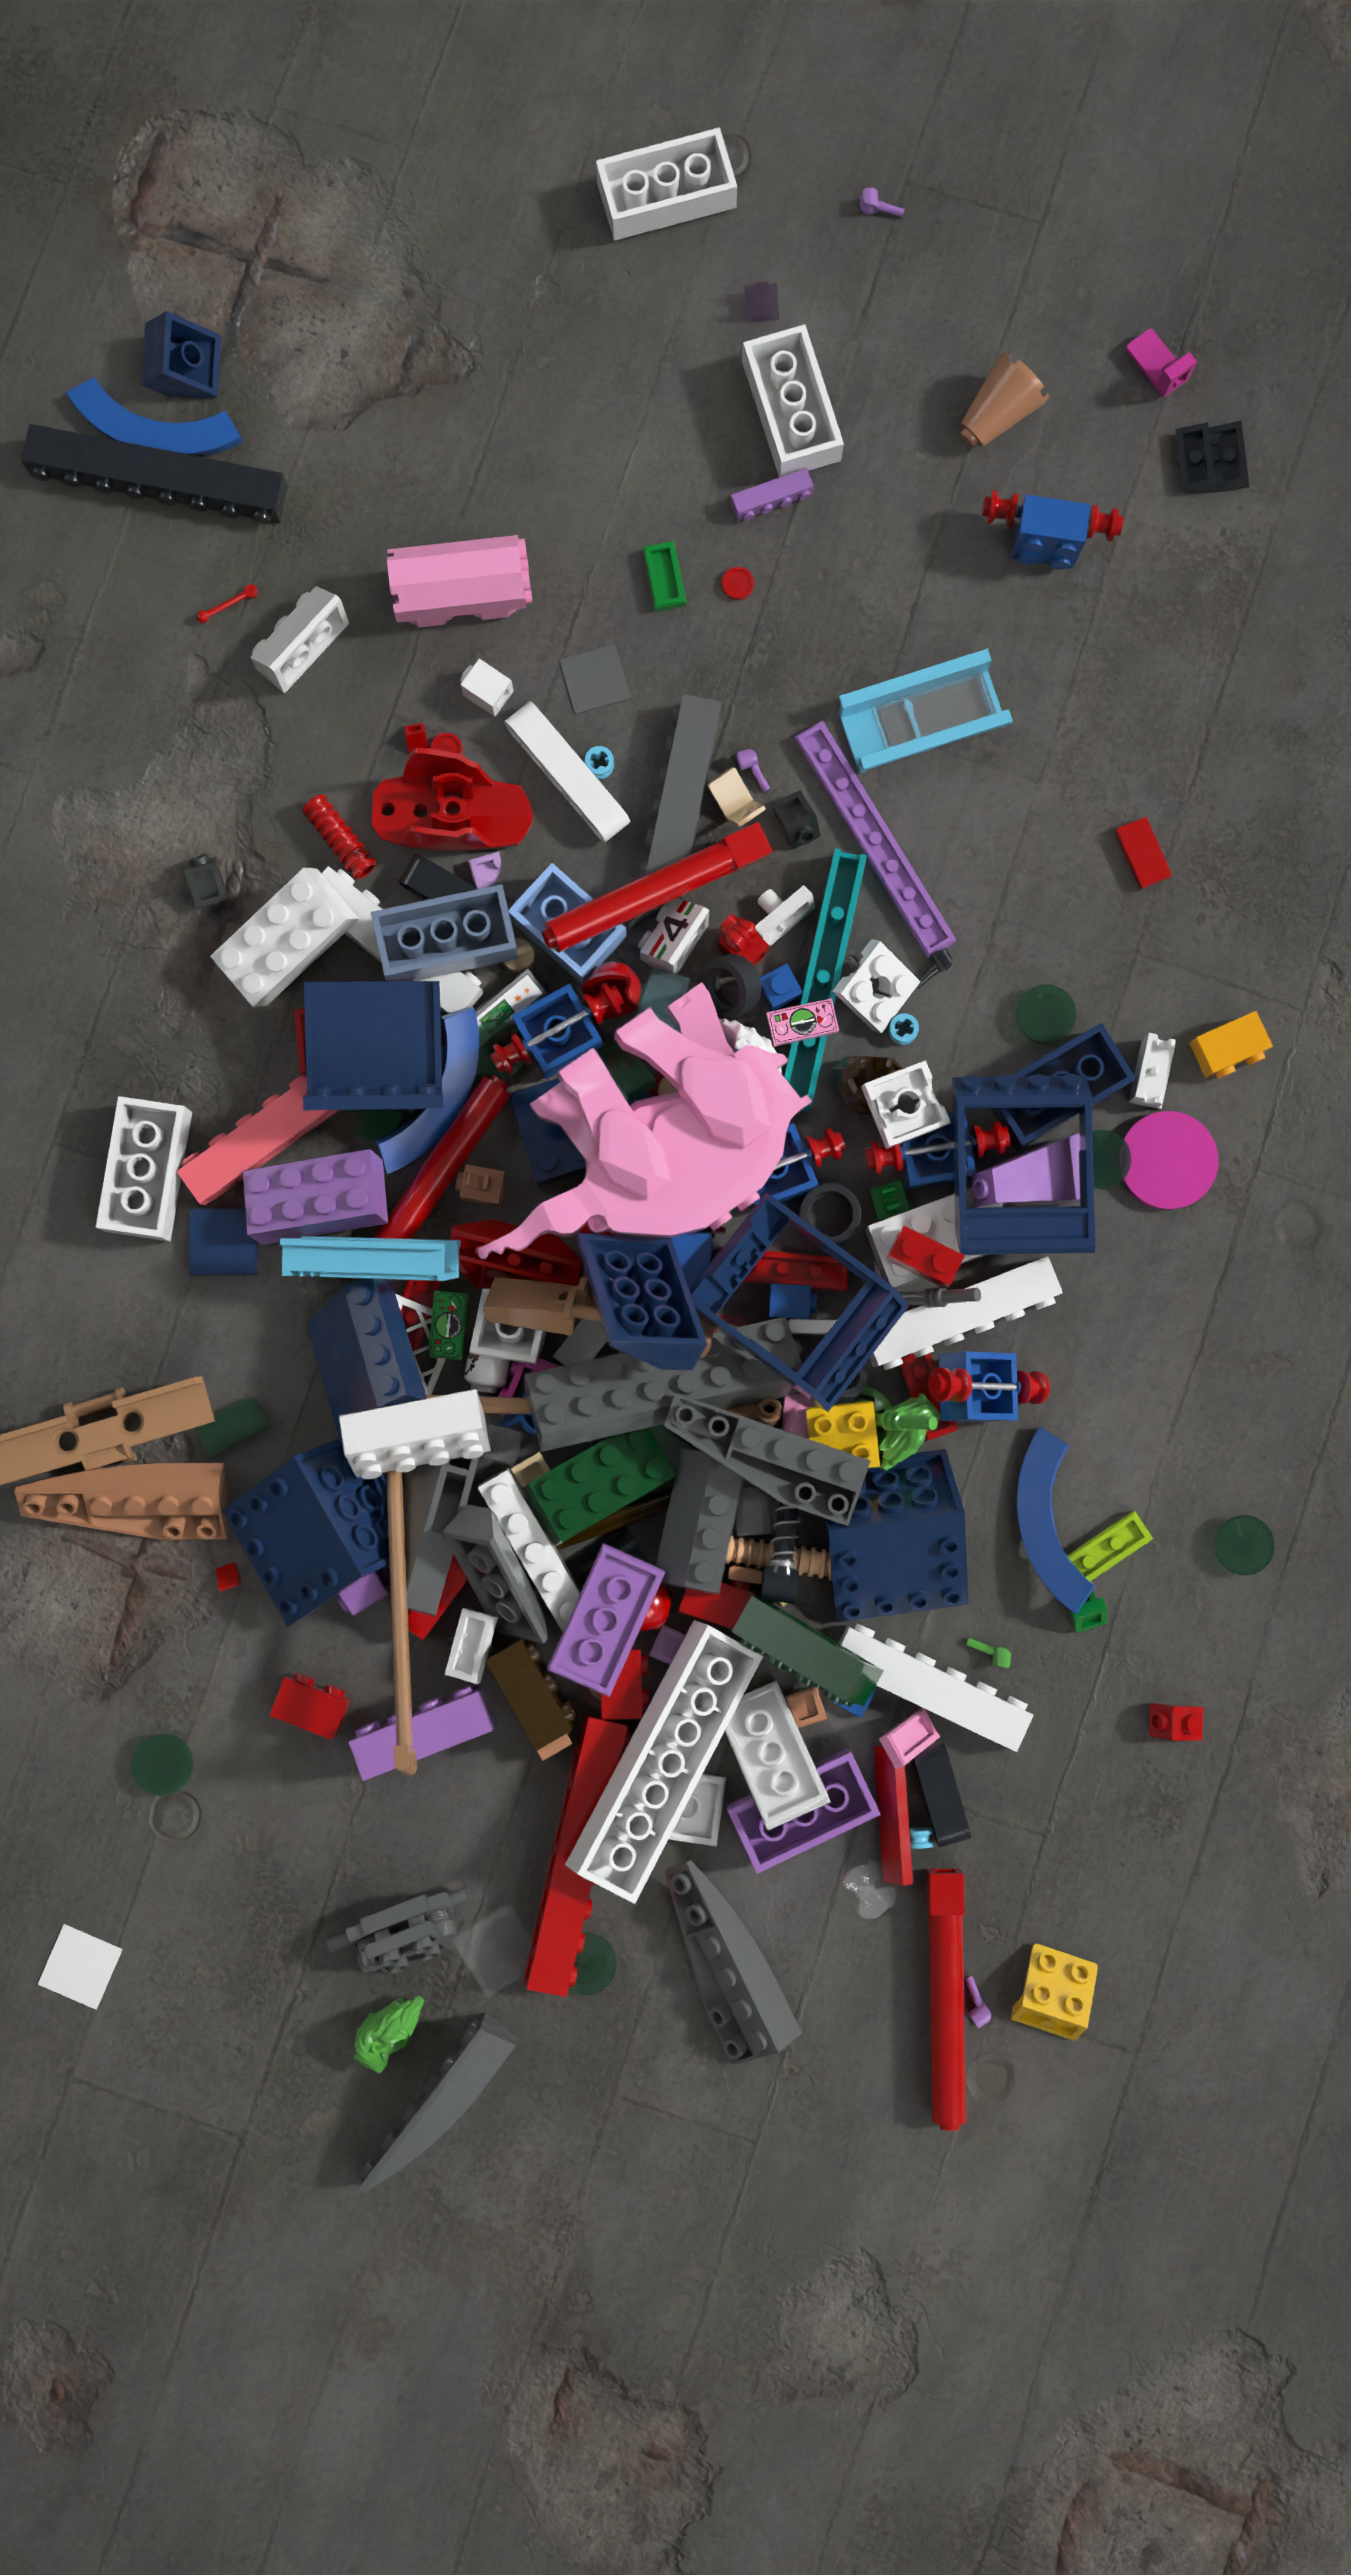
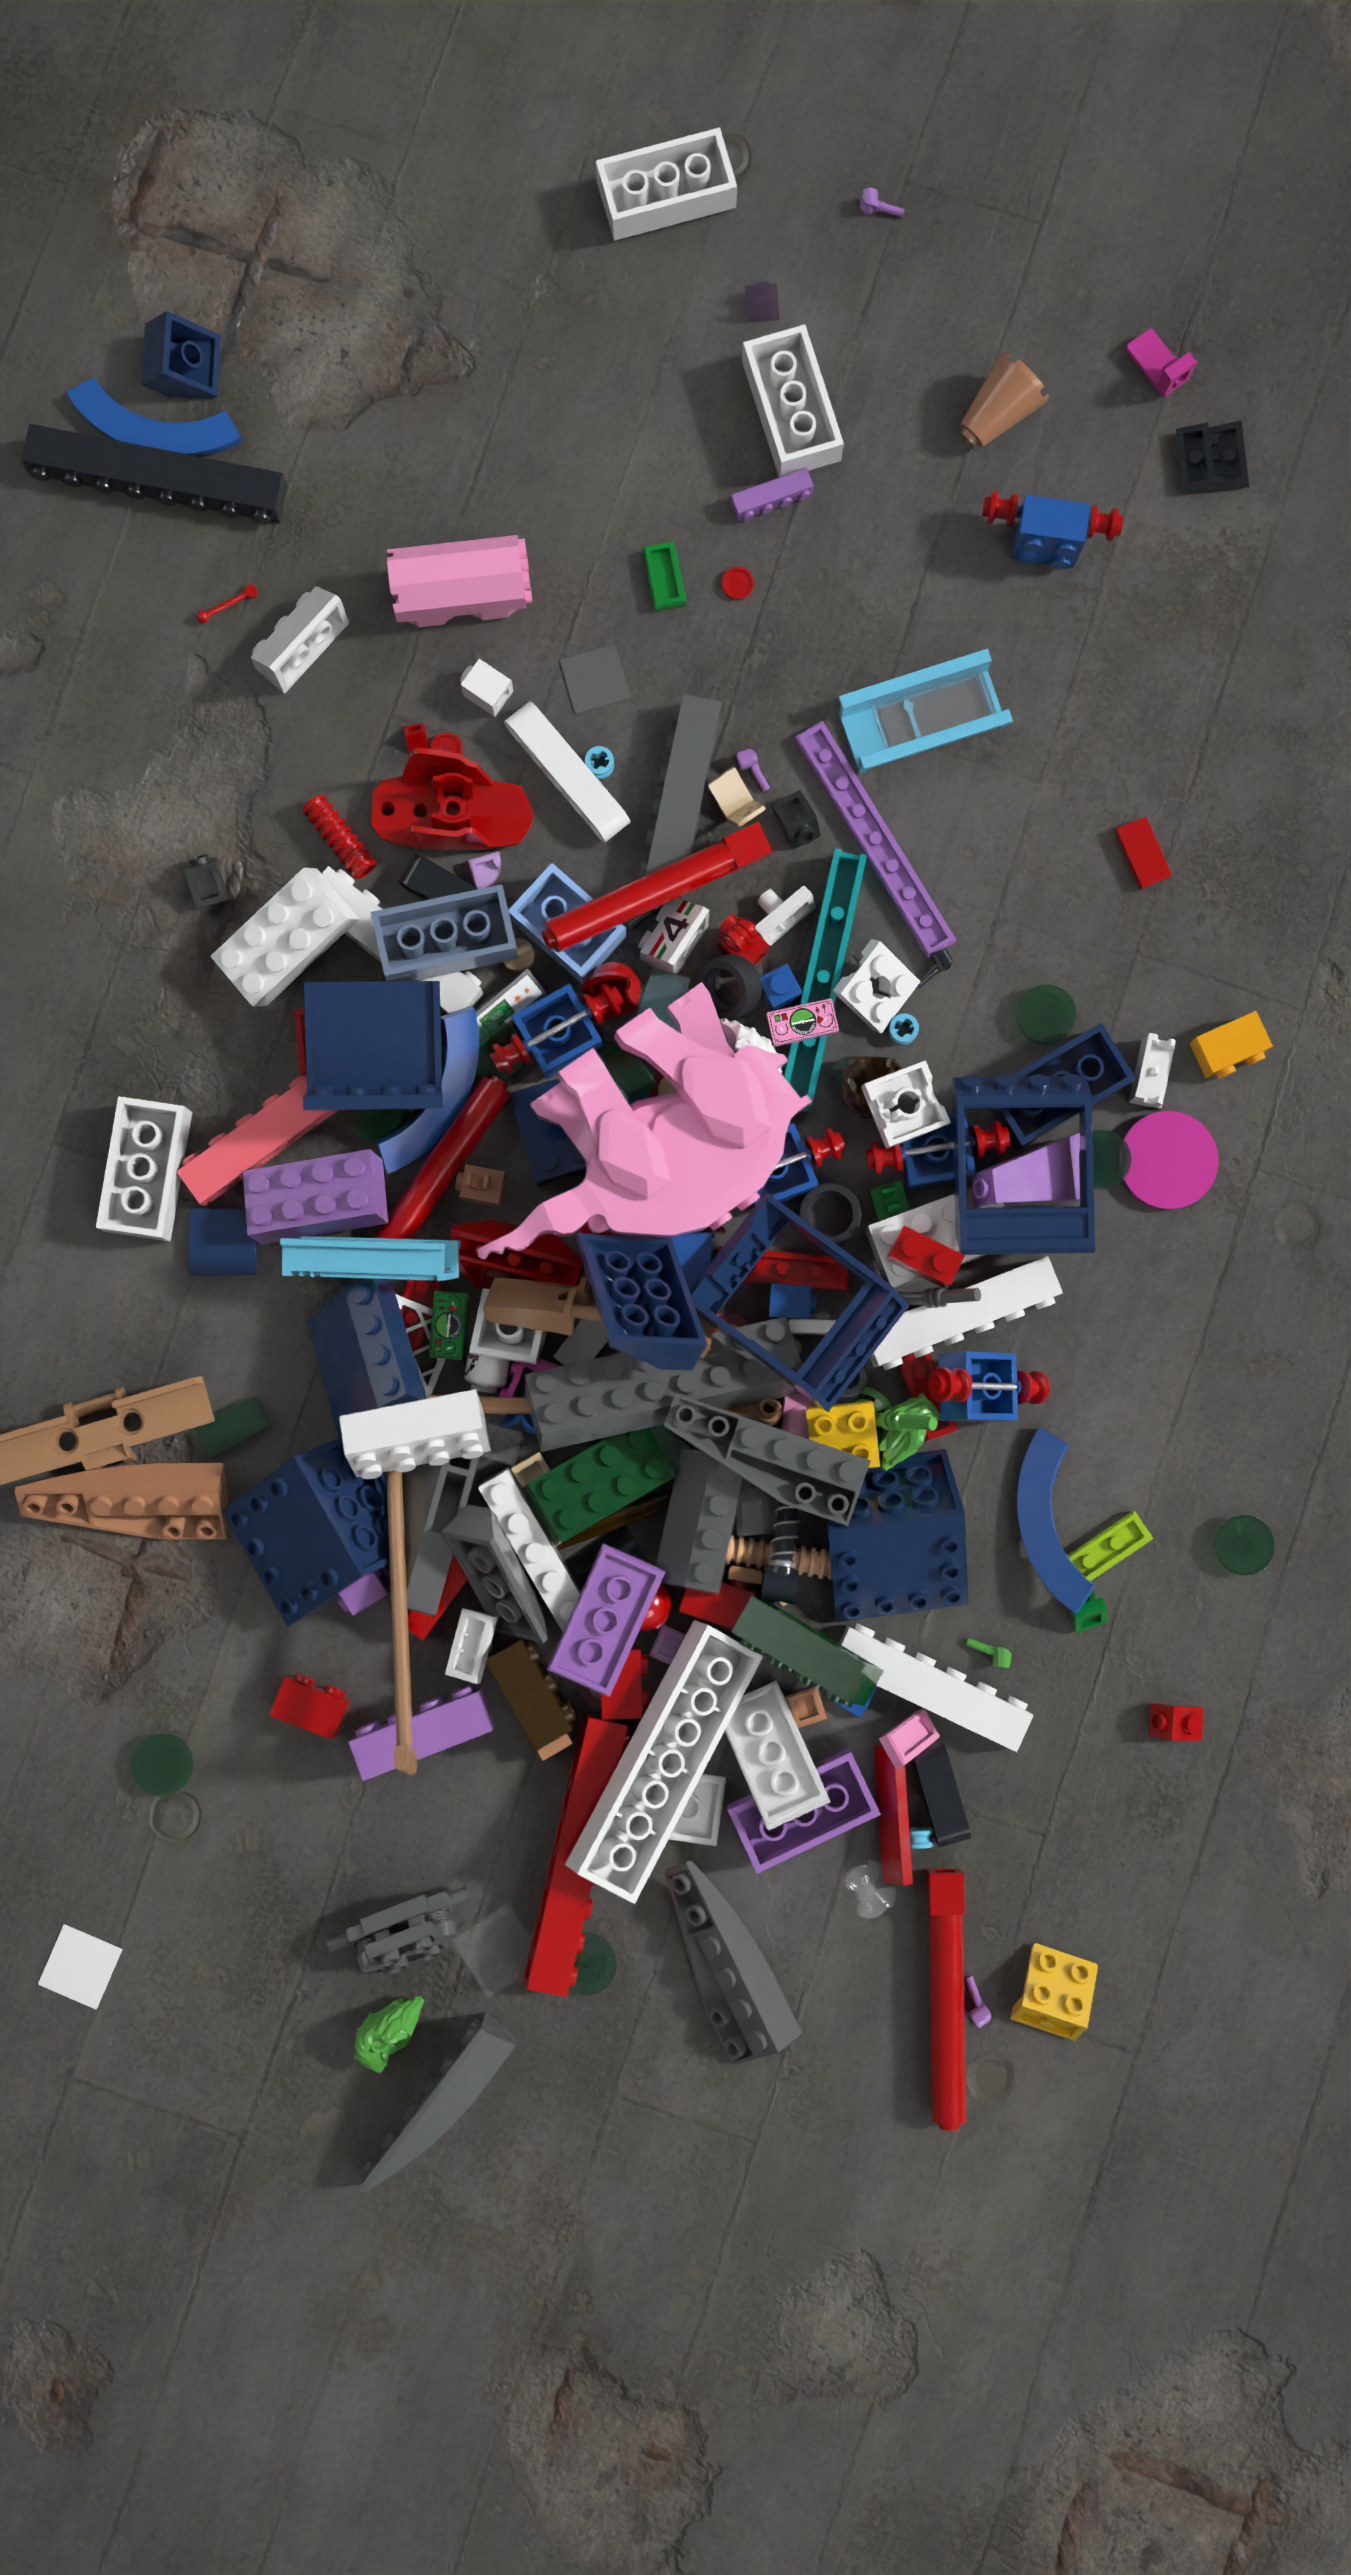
(228, 1576): red piece -> none

